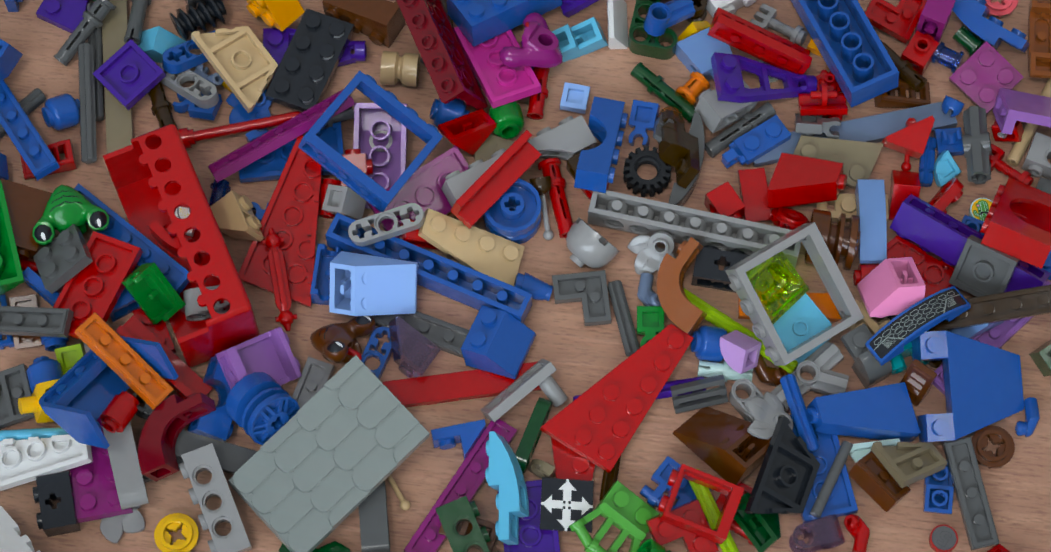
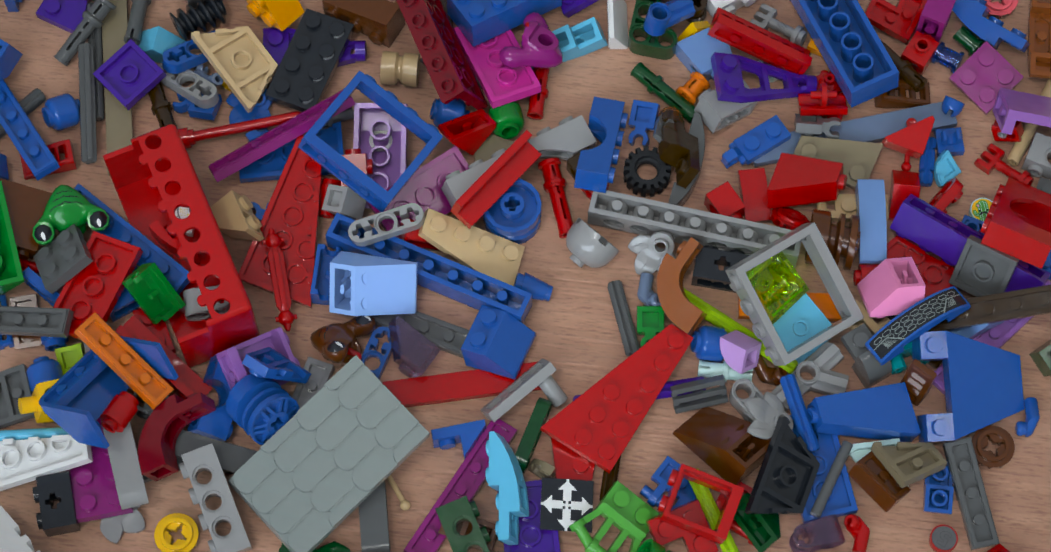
(219, 190): clear blue pin -> none
(273, 365): none -> blue wing
(543, 186): hinge -> none
(575, 98): light blue plate -> none
(586, 288): dark grey plate -> none
(747, 123): dark grey pin -> none
(977, 145): dark grey piece -> none

